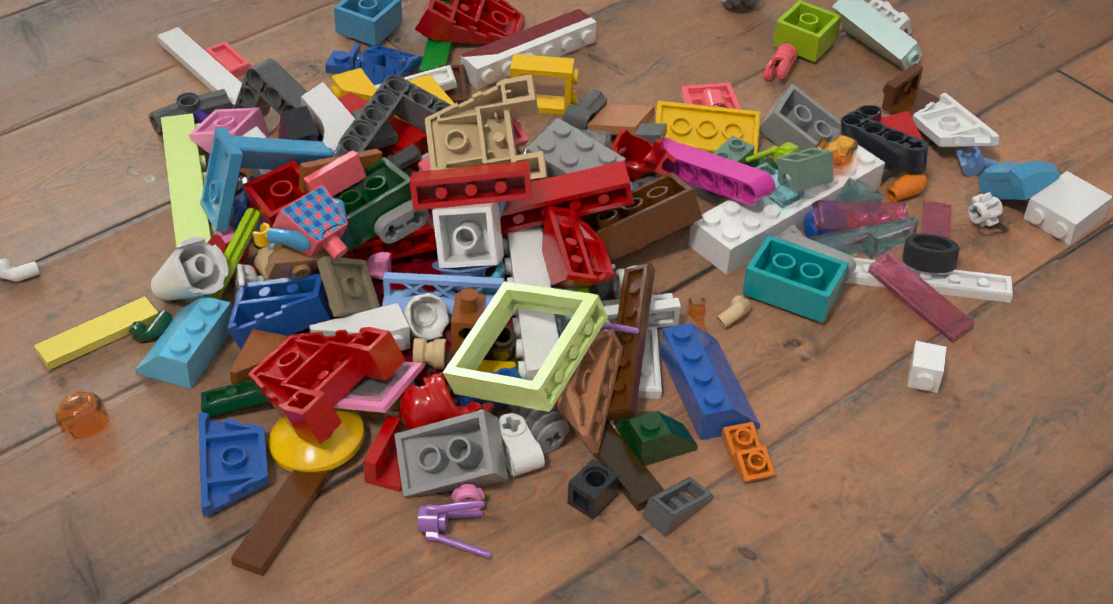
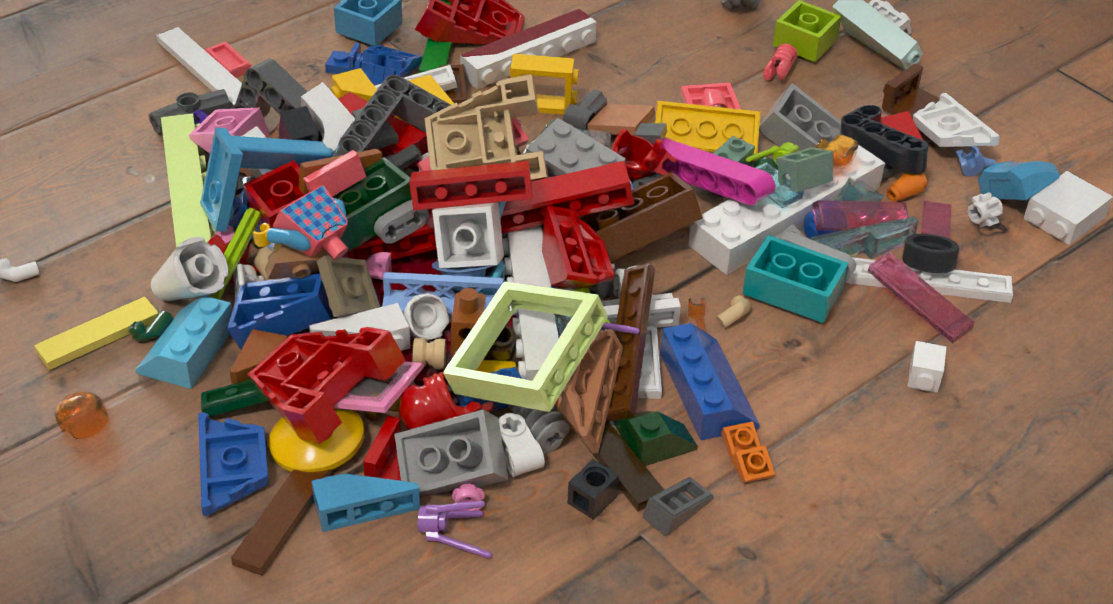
(358, 499): none -> dark azure slope

